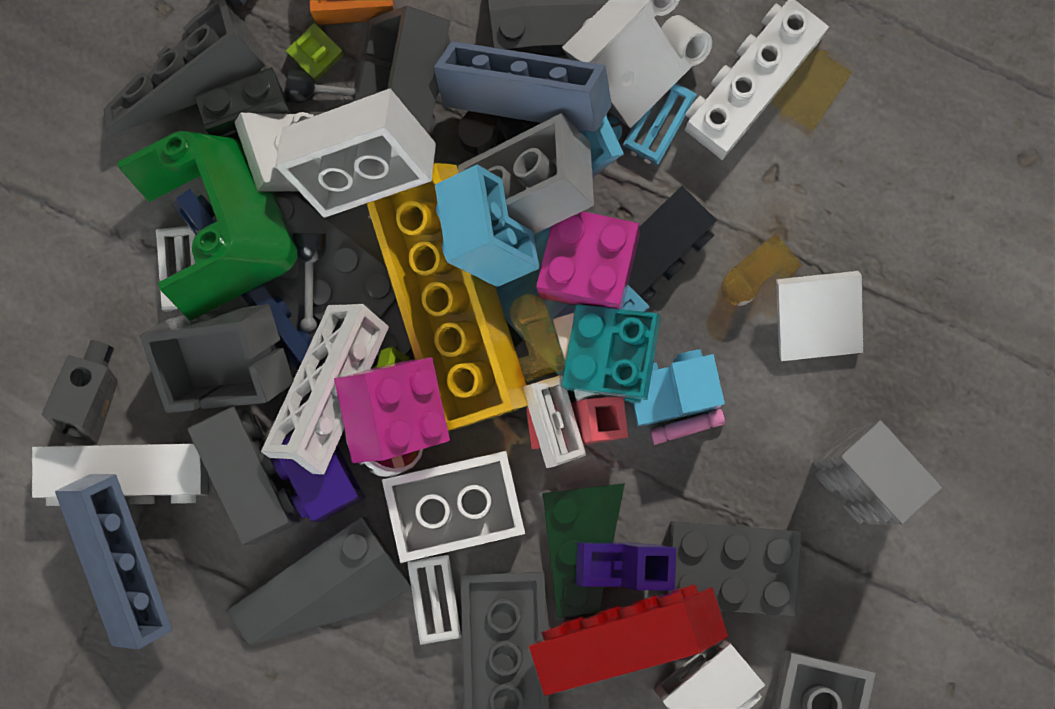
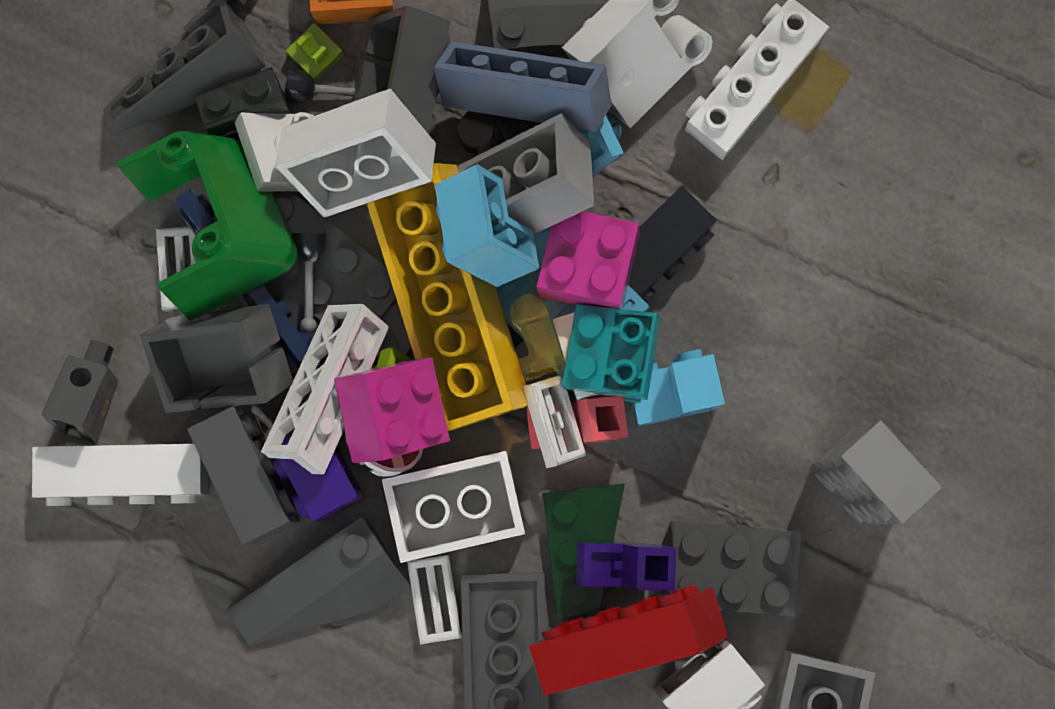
(113, 560): sand blue brick -> none
(643, 150): medium azure tile -> none
(687, 426): bright pink wheel -> none
(746, 278): clear yellow leg -> none
(819, 315): white tile -> none

